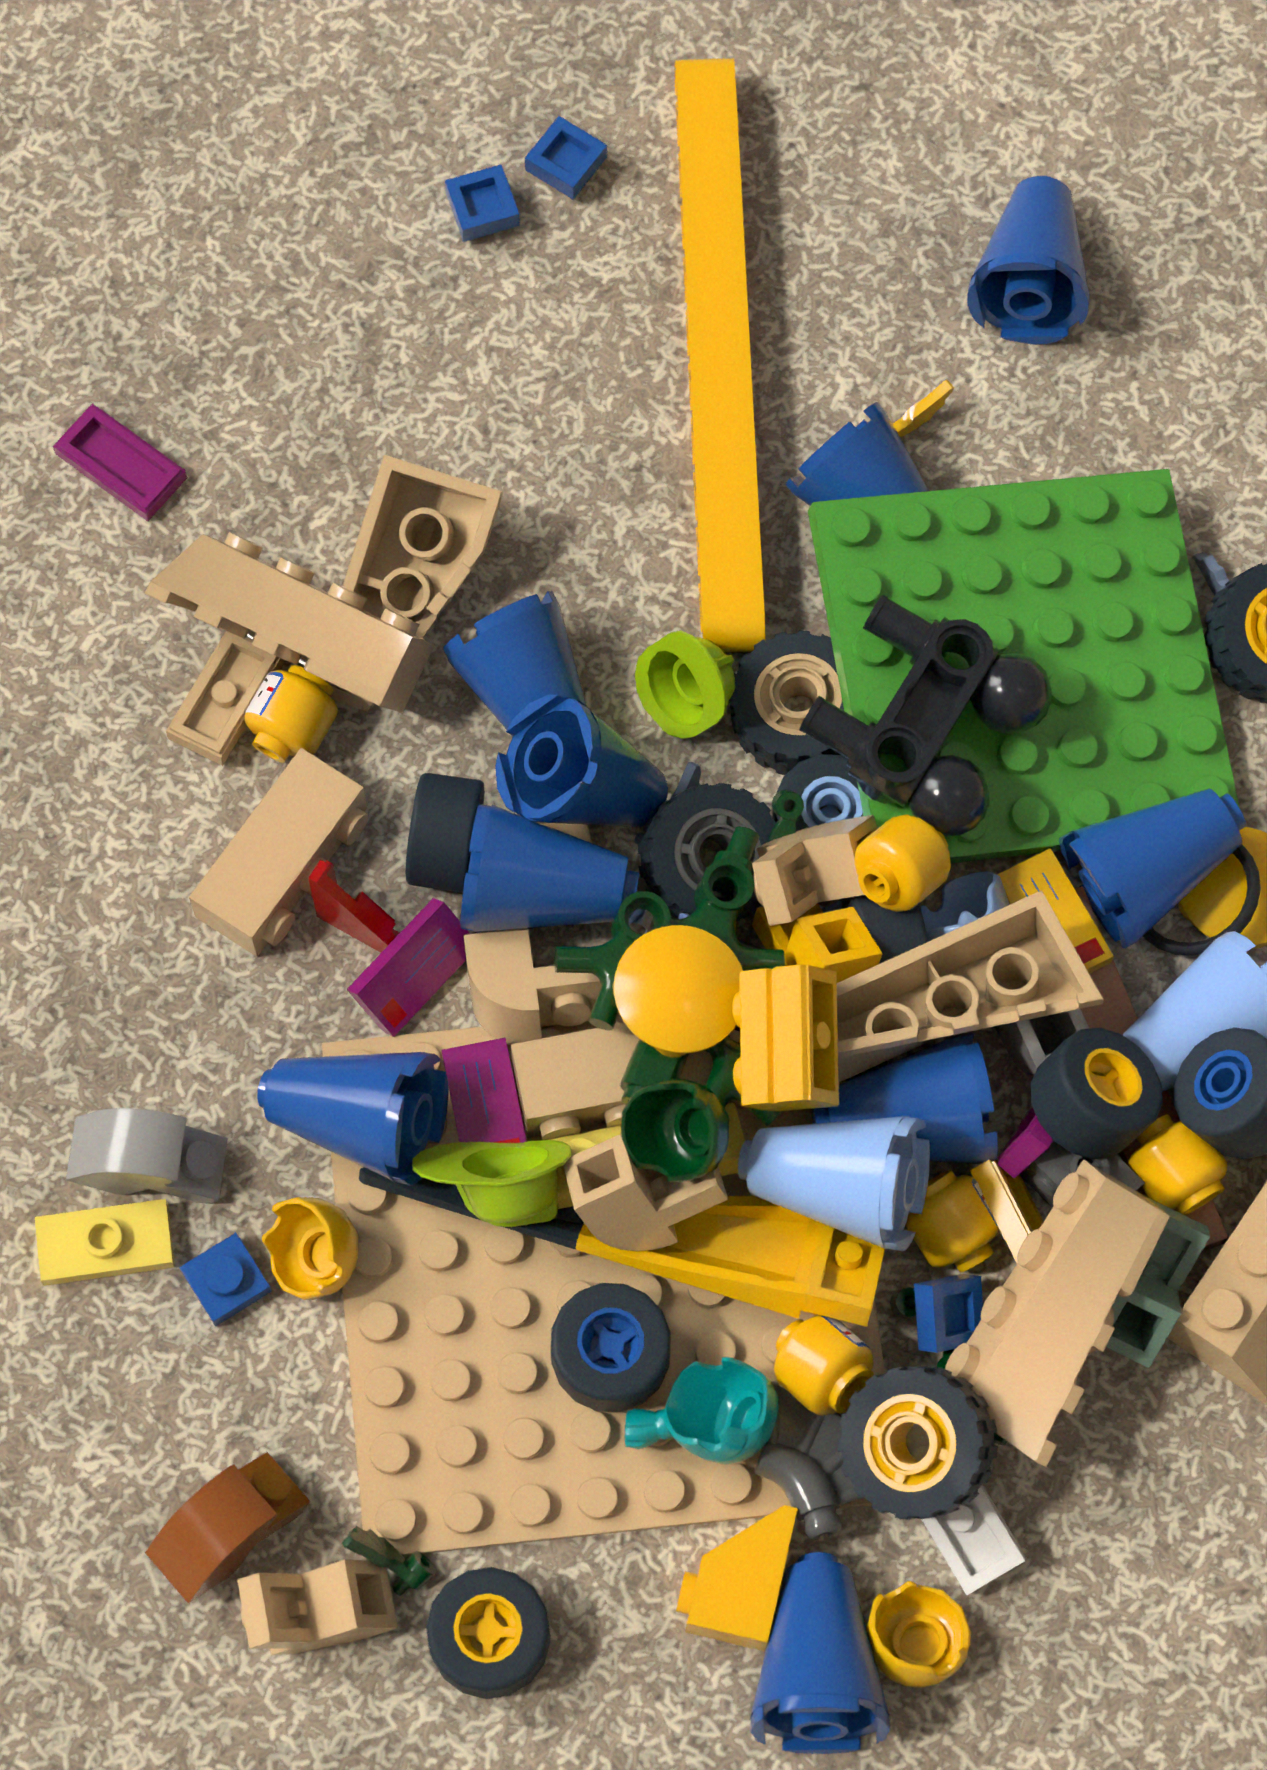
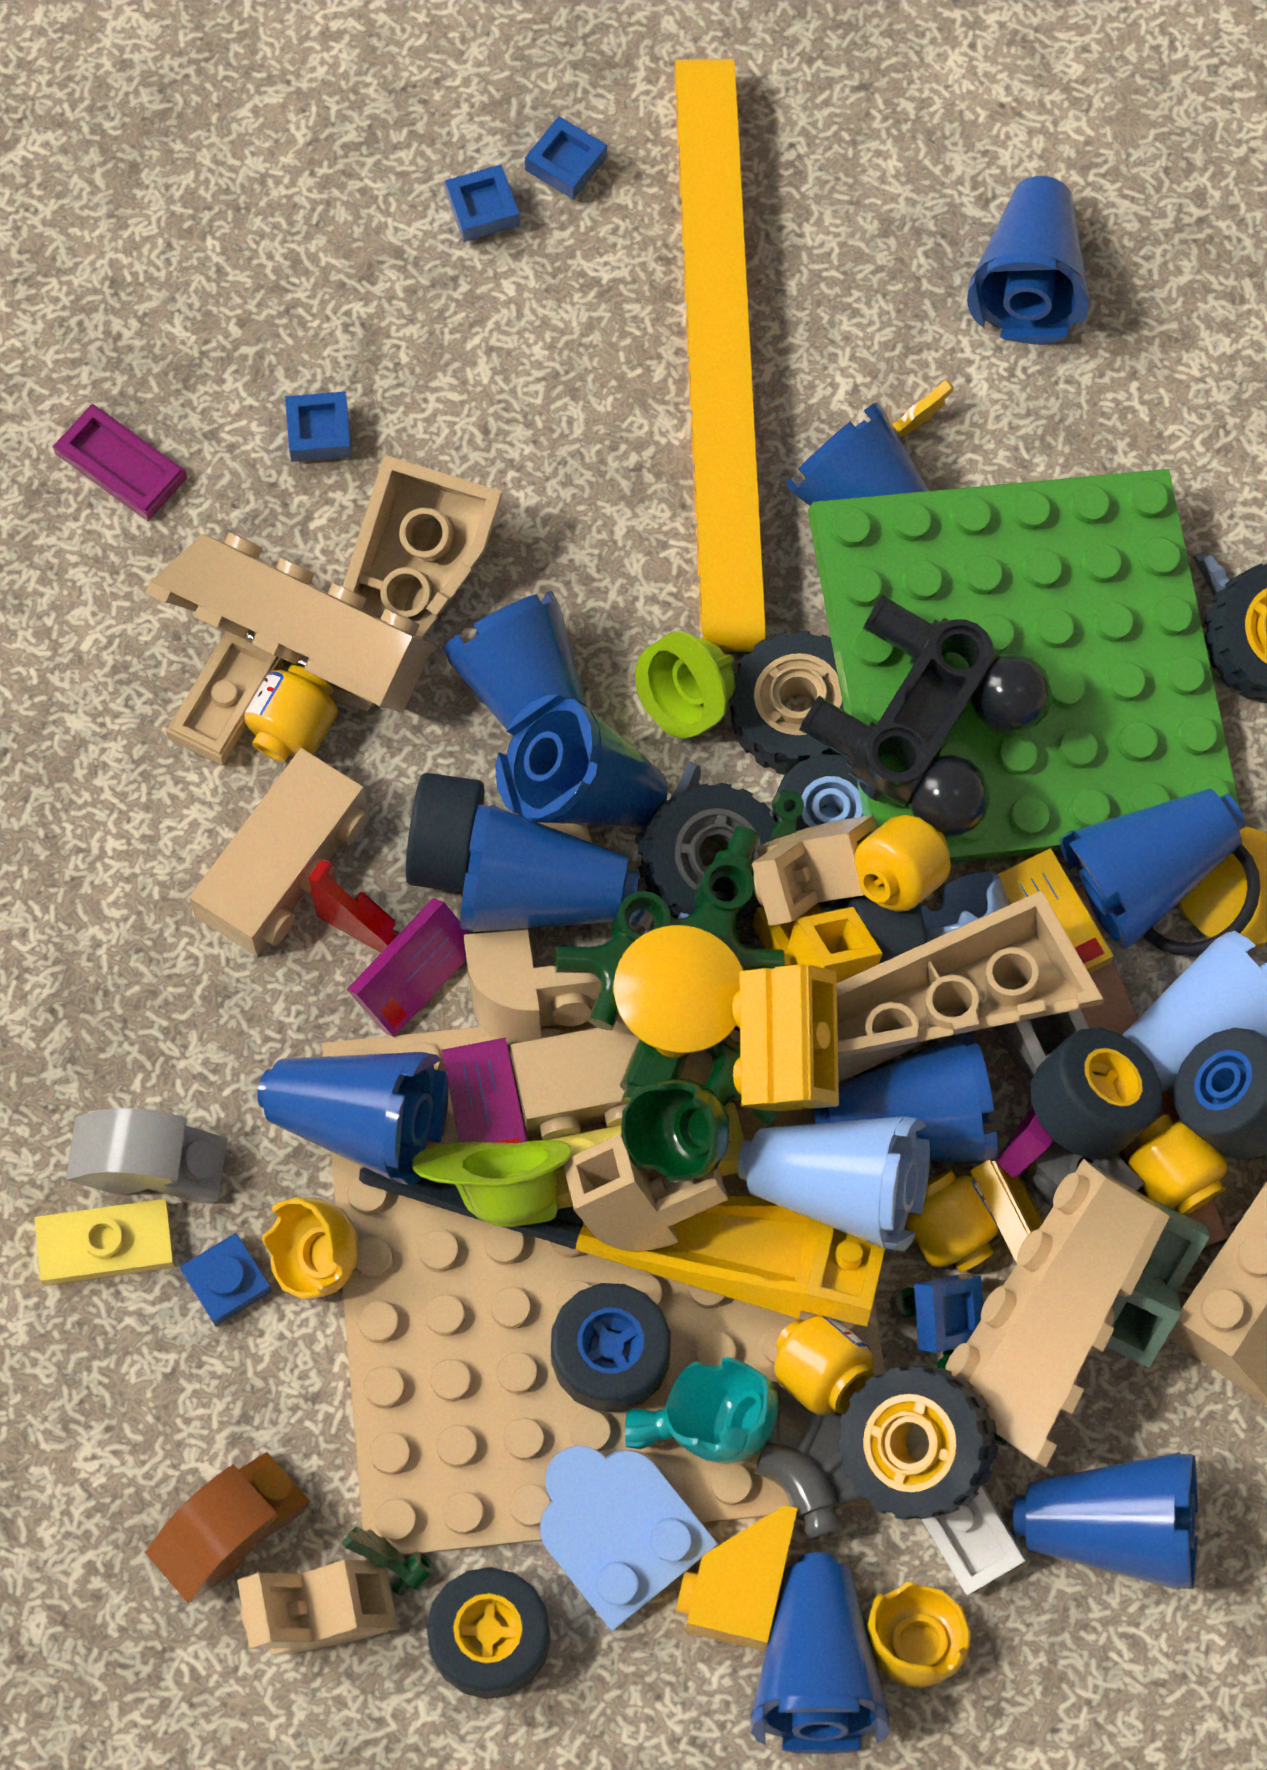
(318, 426): none -> blue plate
(618, 1528): none -> light blue plate
(1118, 1519): none -> blue cone

